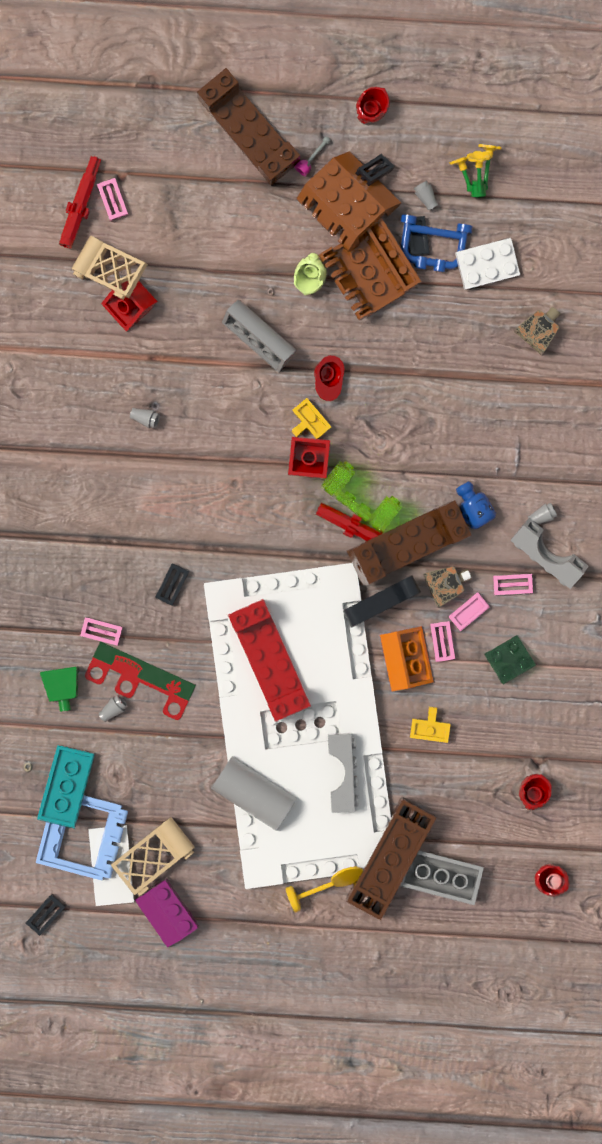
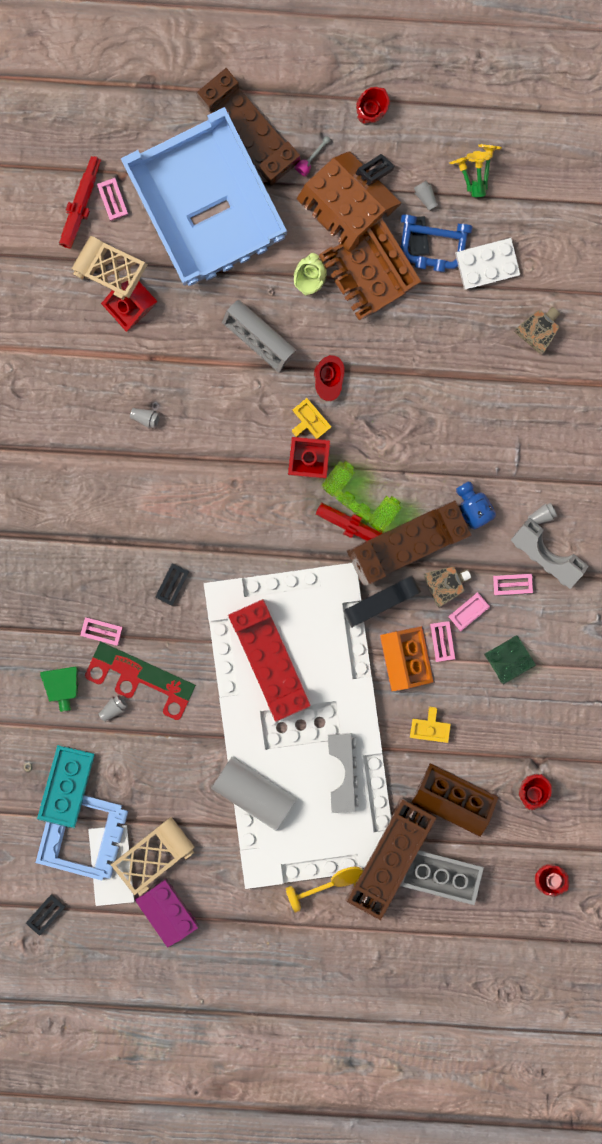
(194, 175): none -> light blue panel
(455, 800): none -> reddish brown slope

